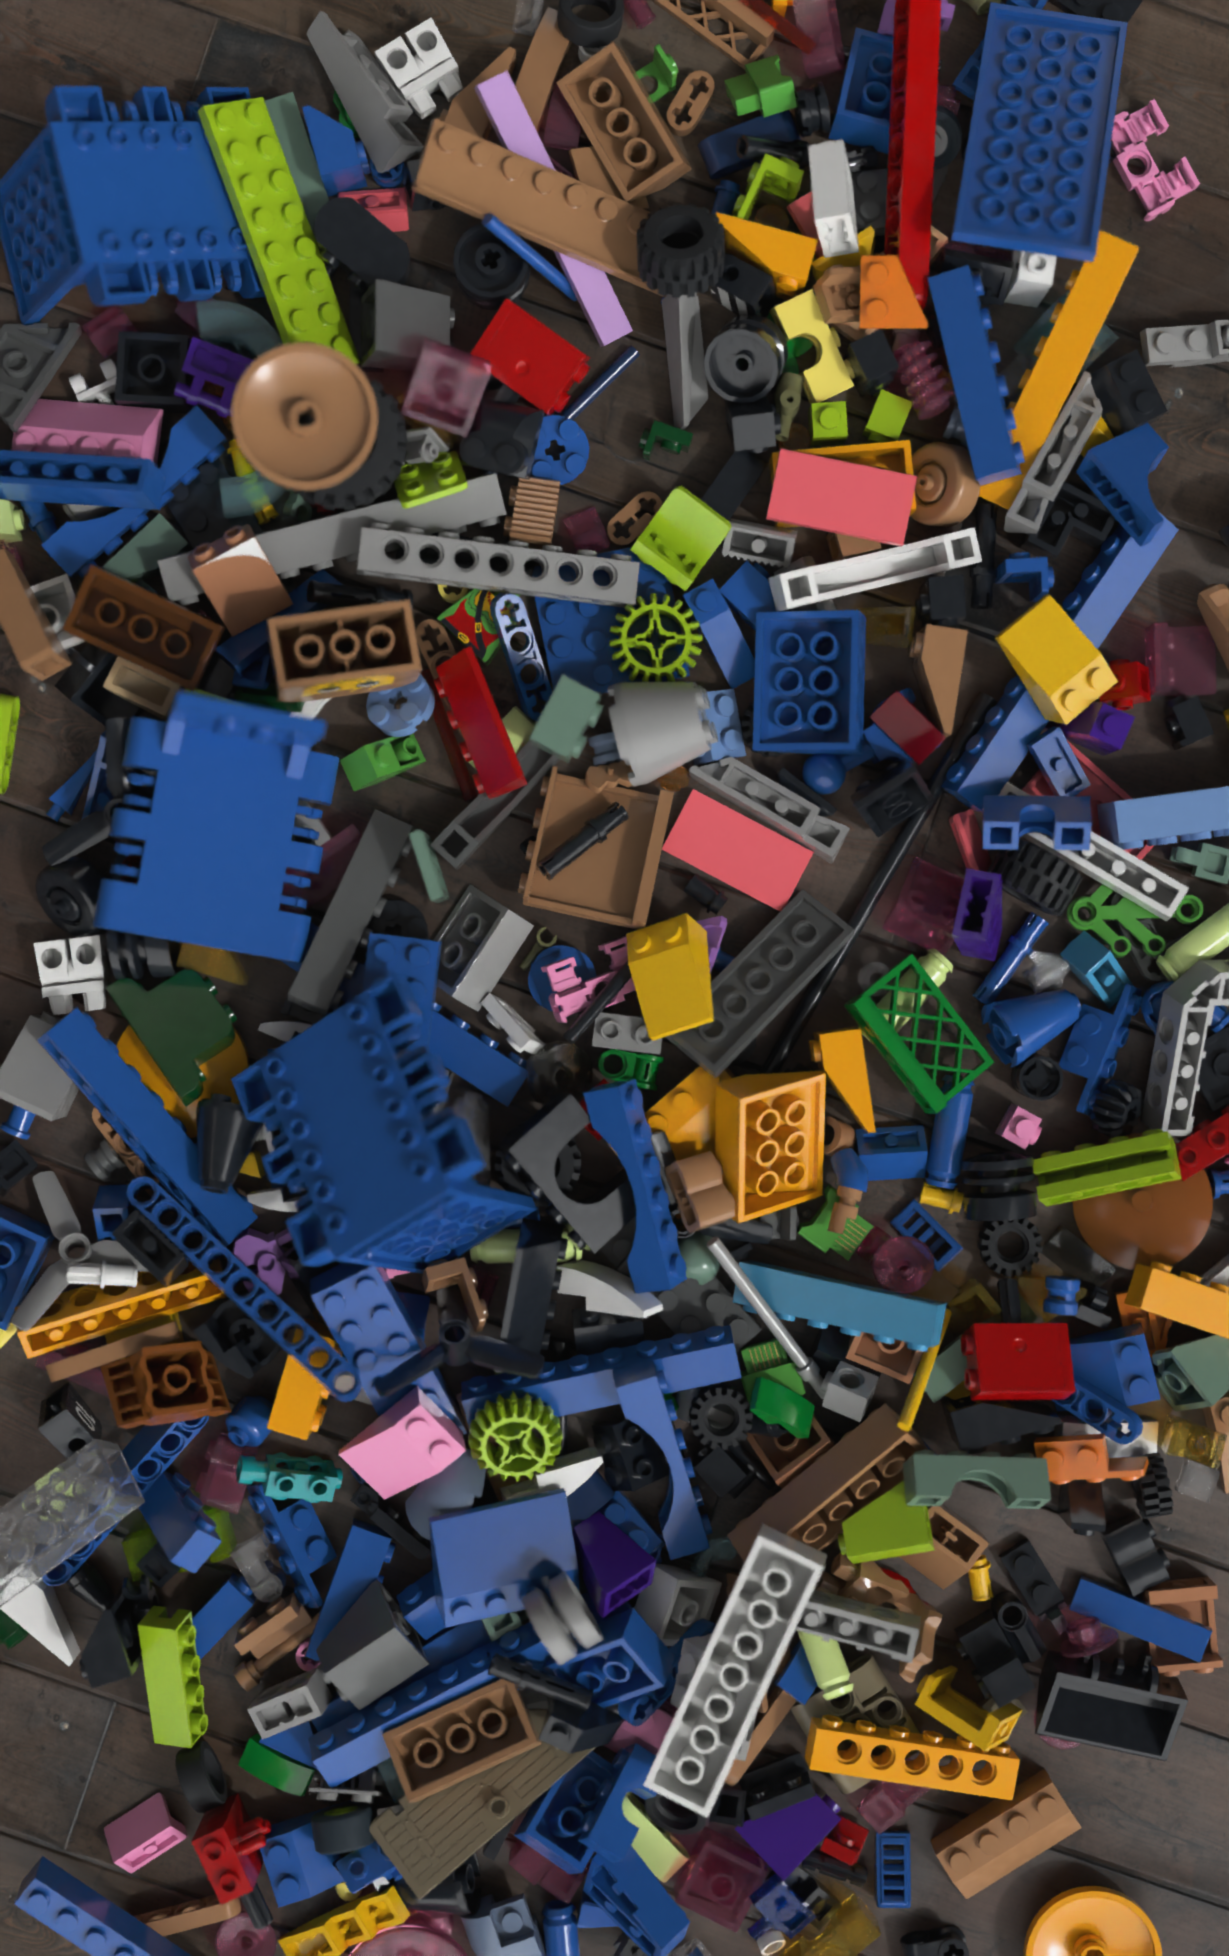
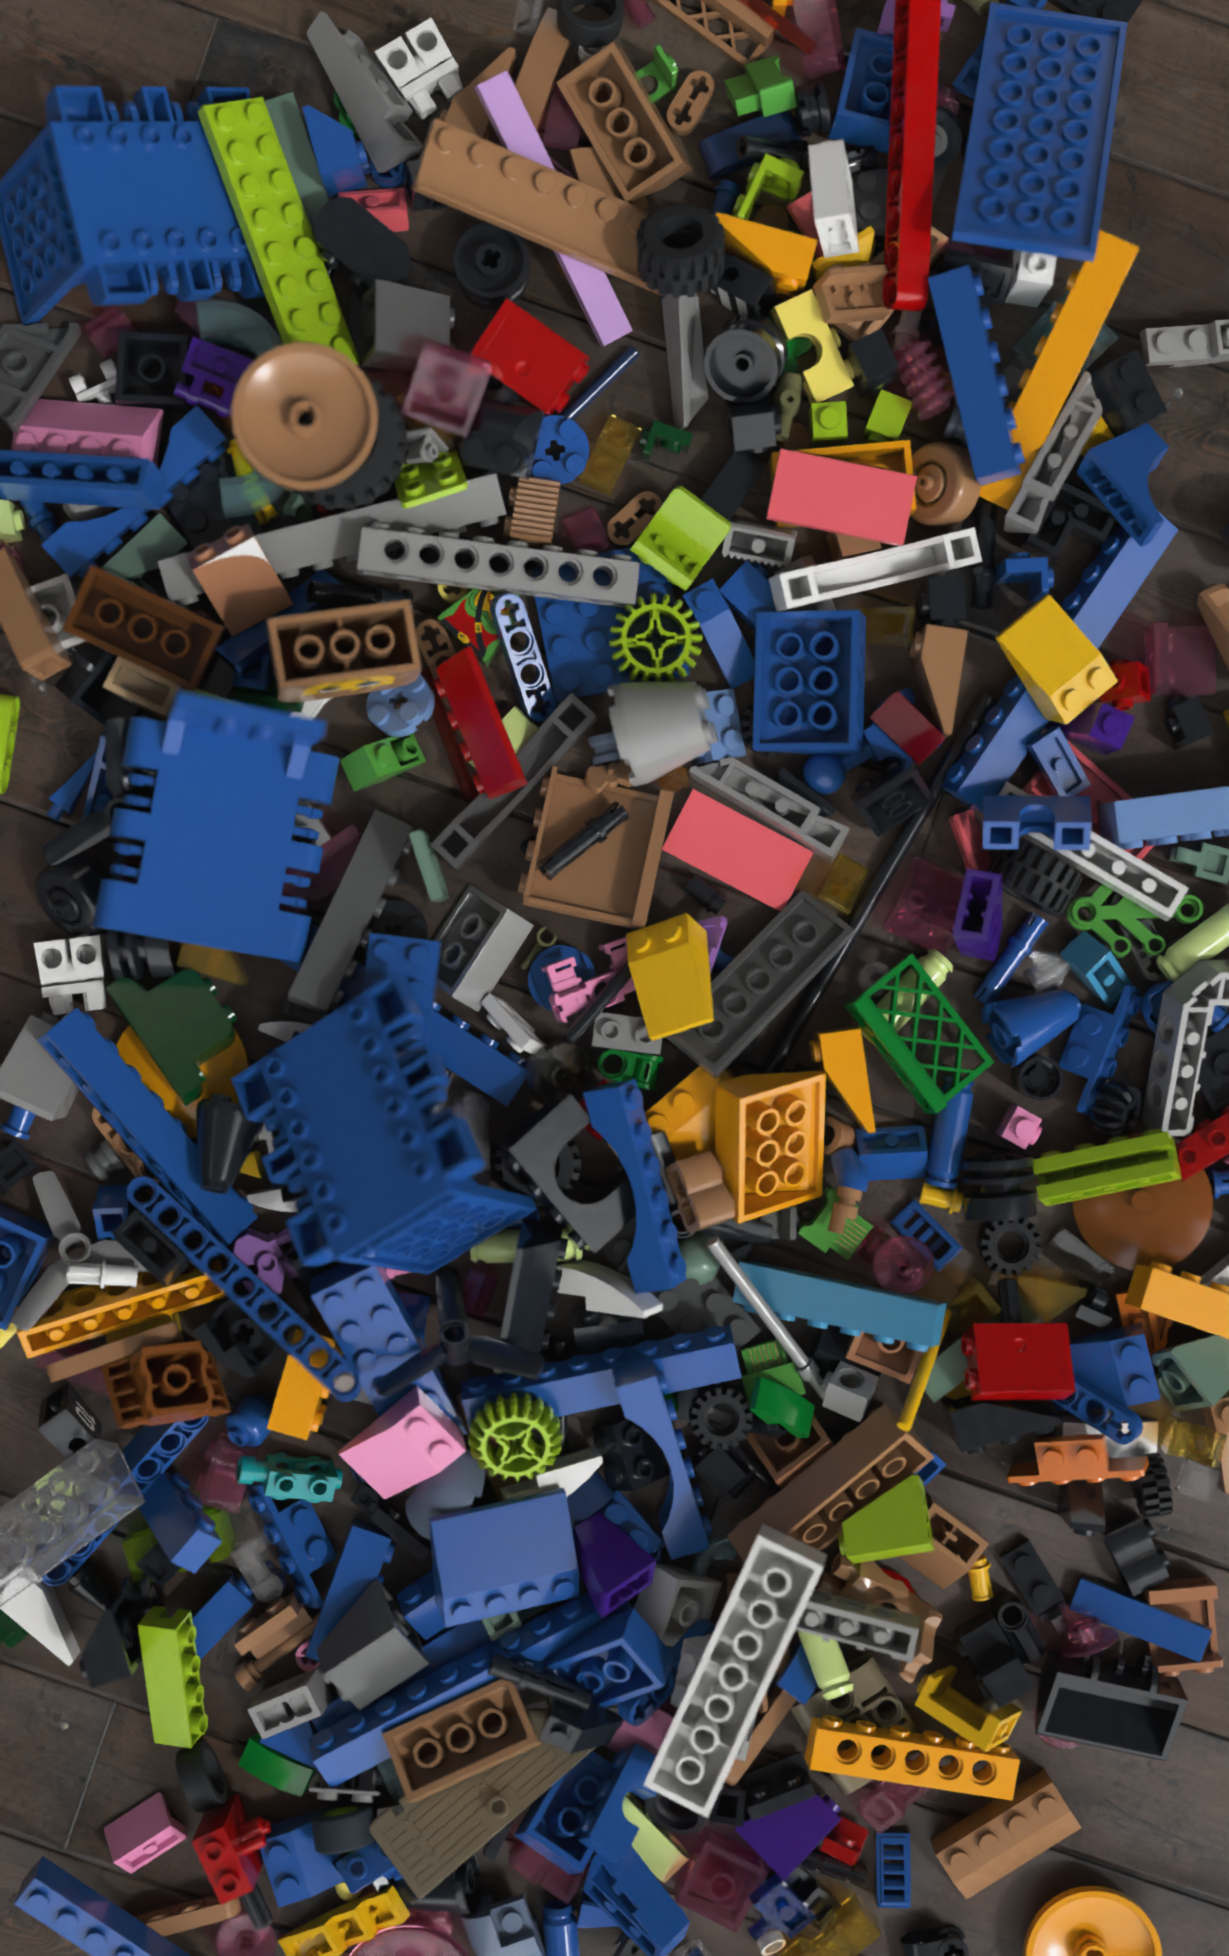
(445, 1274): medium nougat bracket -> none
(528, 254): blue bar -> none
(566, 720): sand green brick -> none
(566, 1616): light grey wheel -> none
(610, 454): none -> clear yellow slope
(842, 885): none -> clear yellow slope
(887, 295): orange wing -> none
(1018, 1479): sand green arch -> none
(1066, 1289): blue wheel -> none
(1159, 189): bright pink piece -> none

